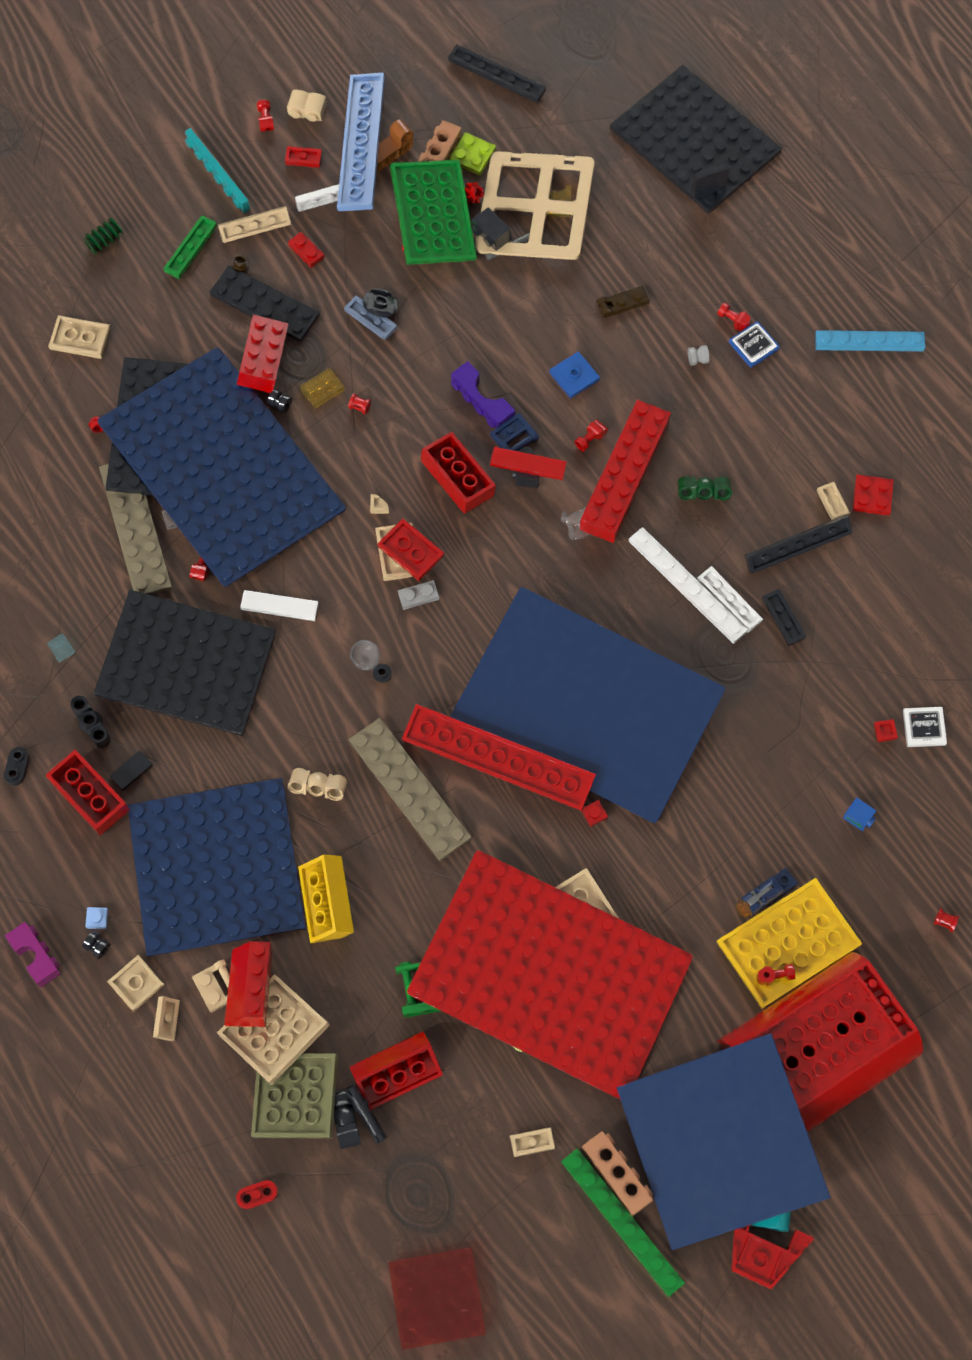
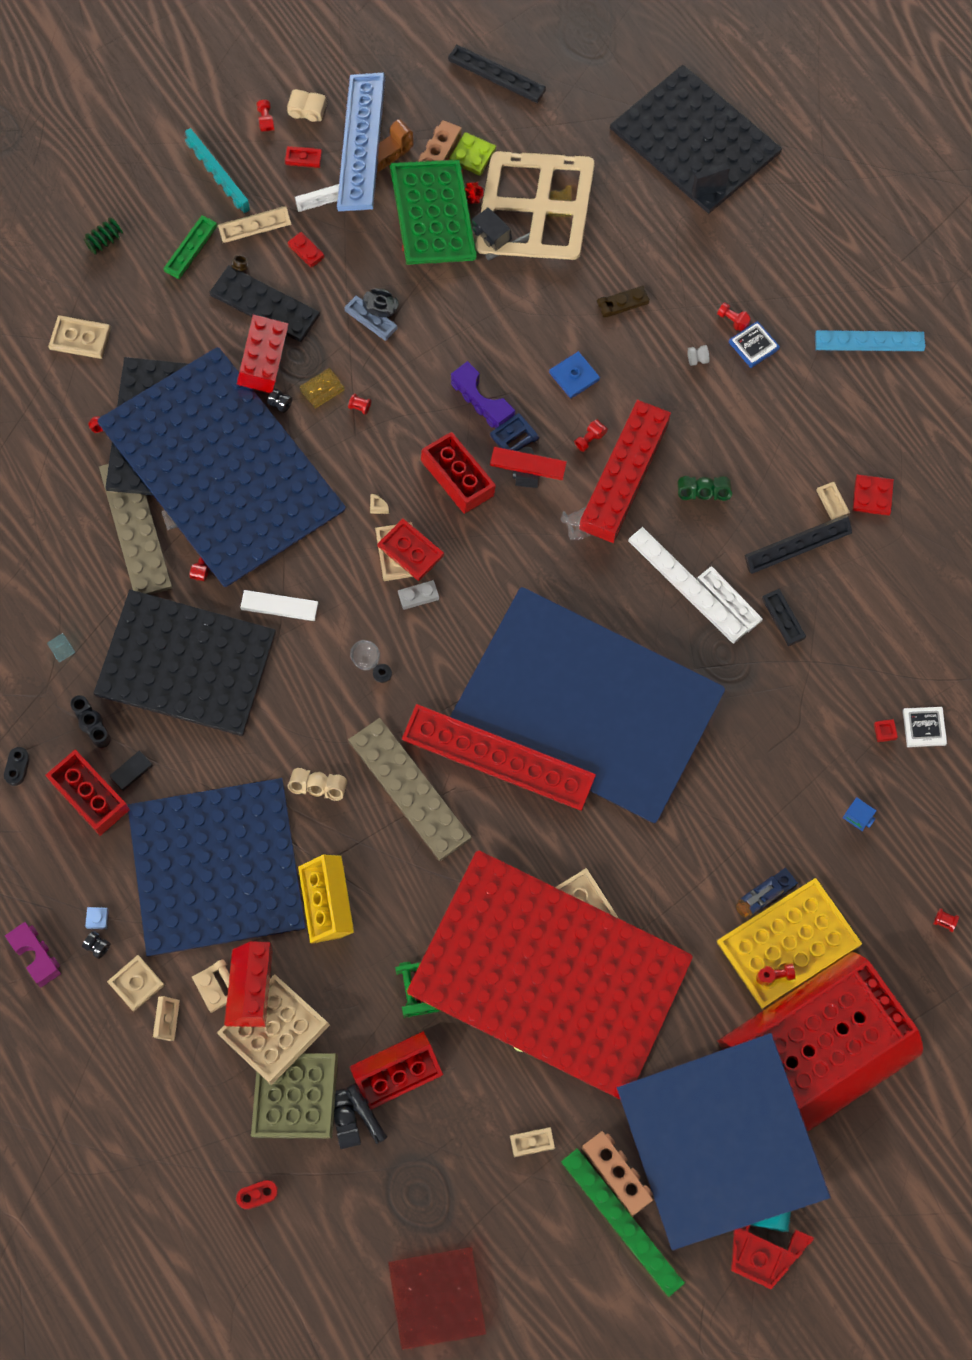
(594, 813): red plate -> none

